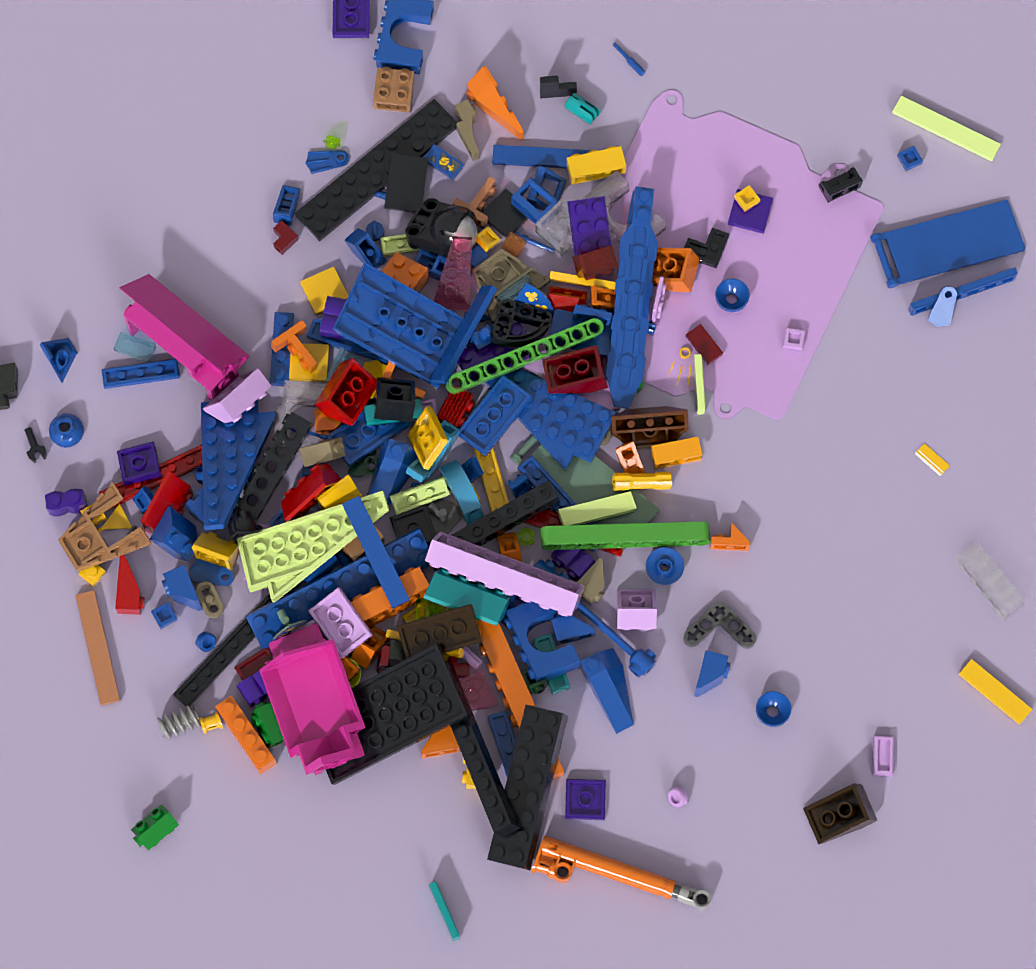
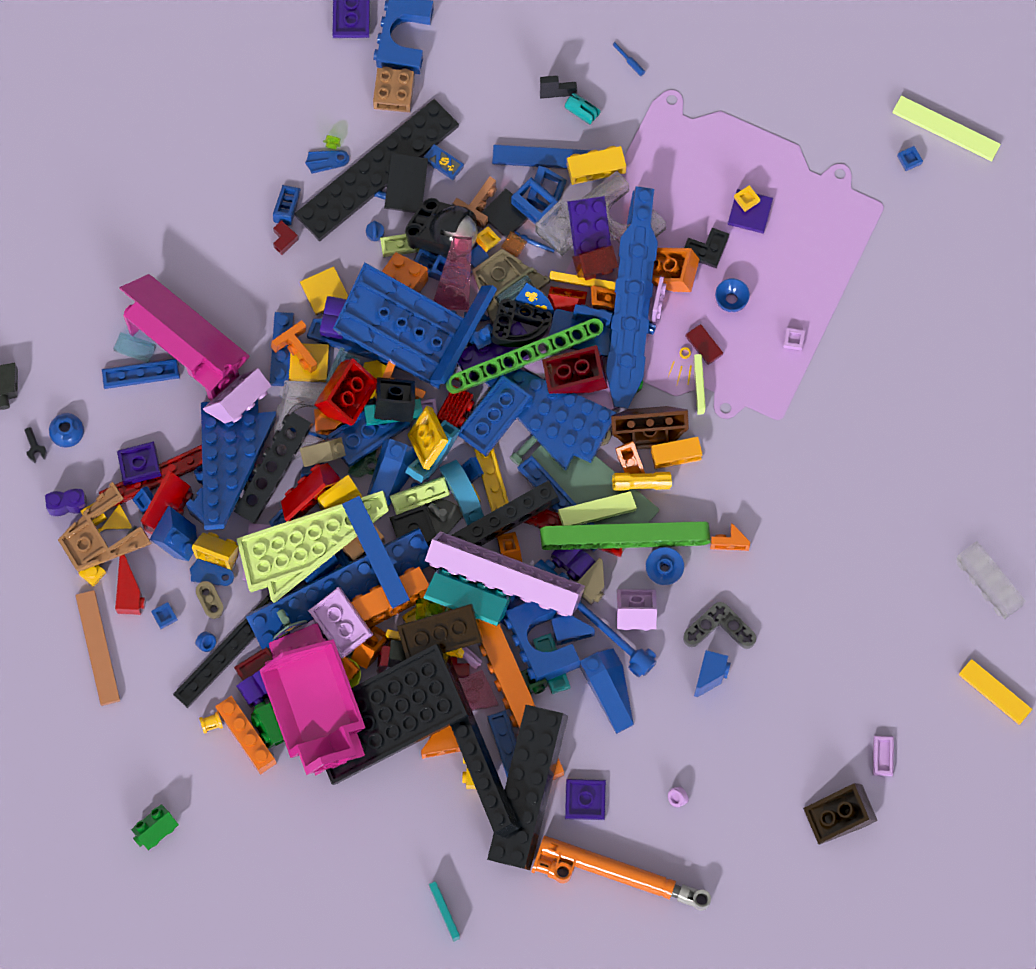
(60, 355): blue slope -> none
(179, 586): blue slope -> none
(179, 722): light grey piece -> none
(242, 524): black helmet -> none
(365, 248): blue slope -> none
(467, 116): dark tan slope -> none
(484, 93): orange wedge -> none
(519, 485): blue tile -> none
(531, 536): clear neon green plate -> none
(777, 700): blue piece -> none
(841, 185): black hinge -> none
(933, 460): yellow sticker -> none
(943, 307): piece -> none
(949, 243): blue flag -> none
(966, 290): blue tile -> none

